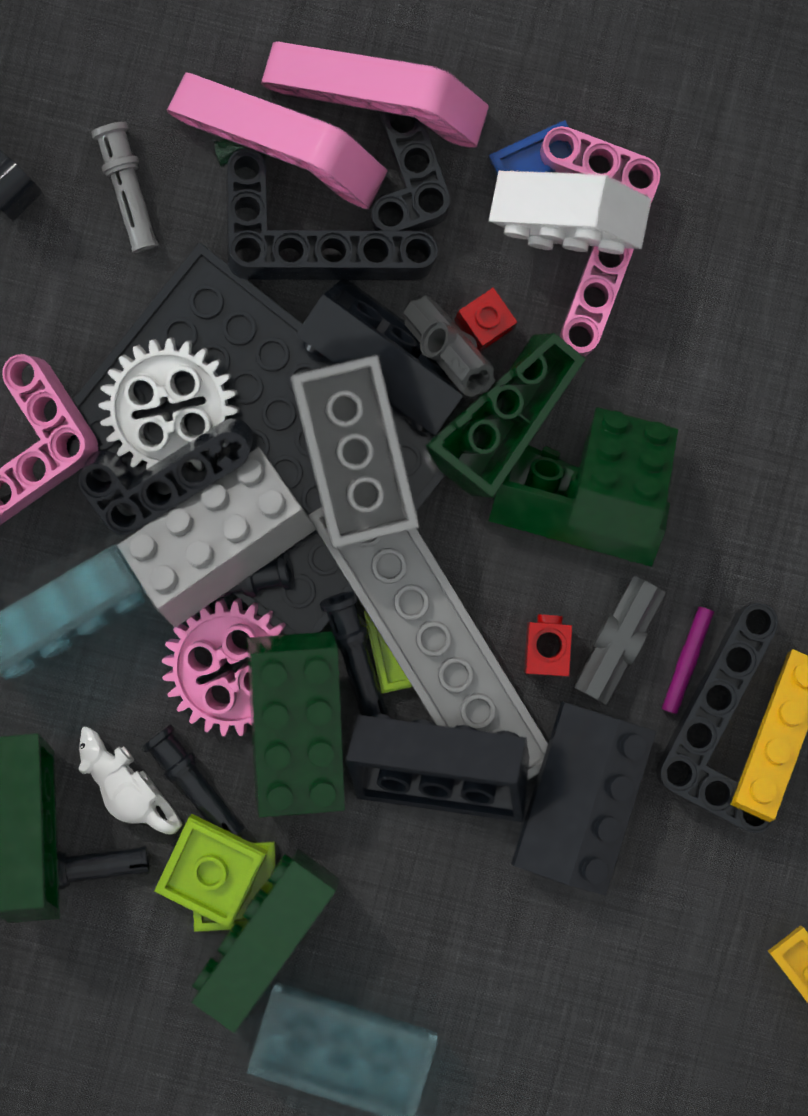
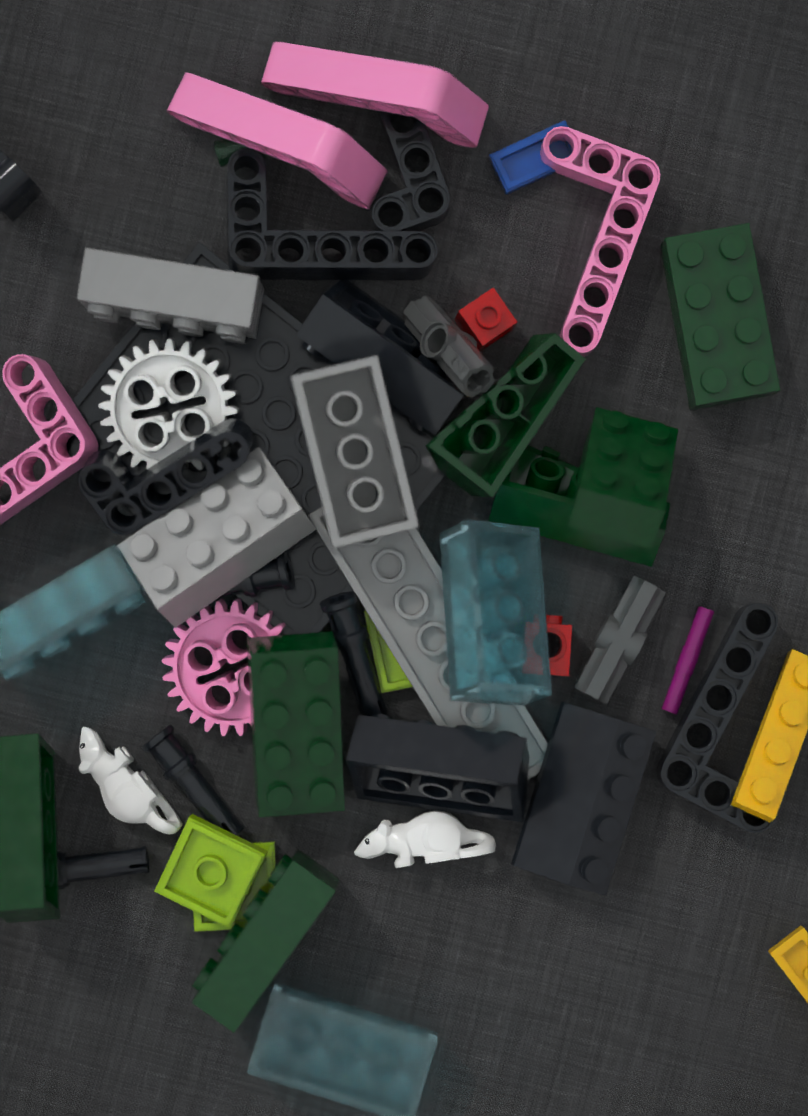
(121, 167): light grey pin -> none
(170, 294): none -> light grey brick
(431, 835): none -> white animal
(495, 613): none -> clear light blue brick
(570, 211): white brick -> none
(719, 316): none -> dark green brick

